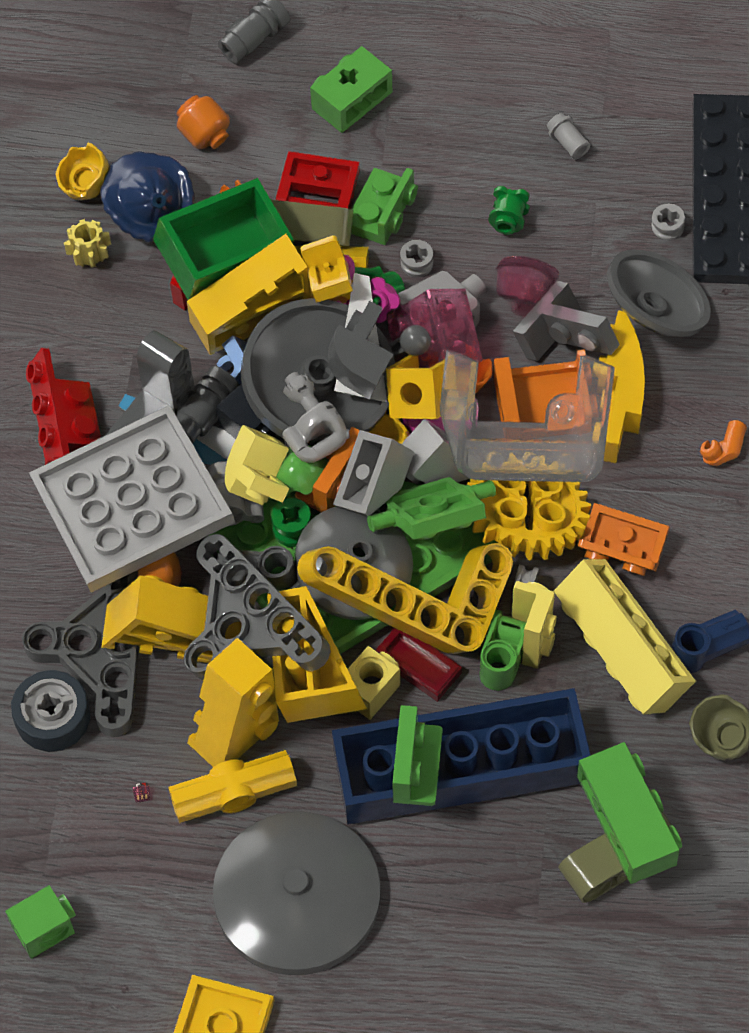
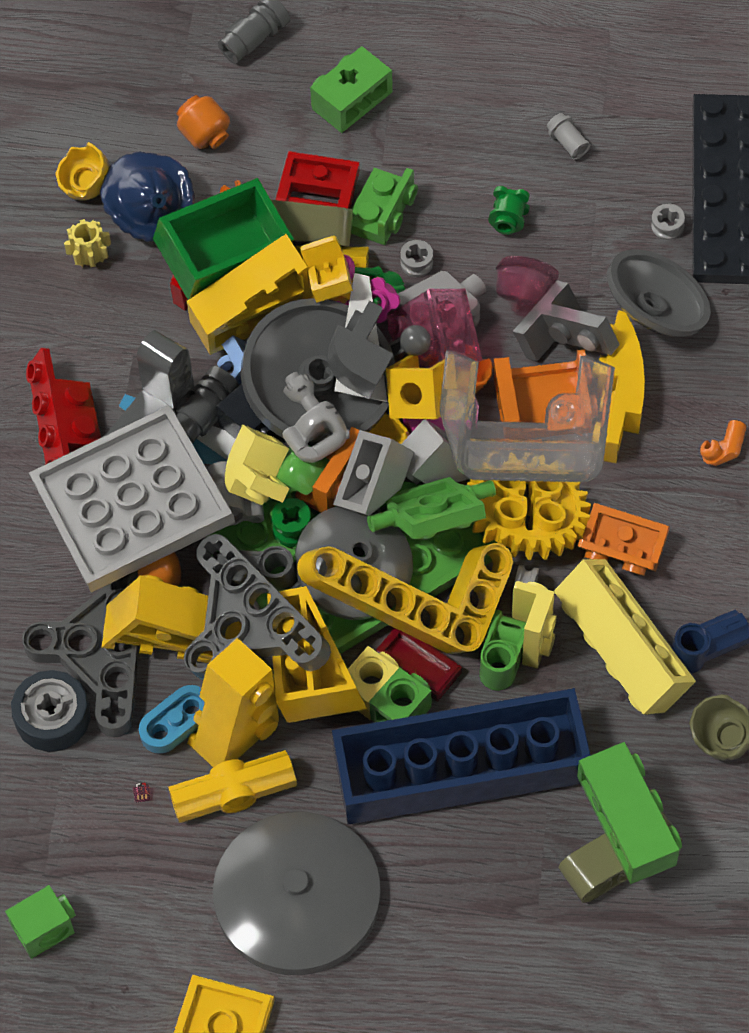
(171, 718): none -> dark azure plate
(401, 686): none -> bright green brick
(416, 760): bright green bracket -> none

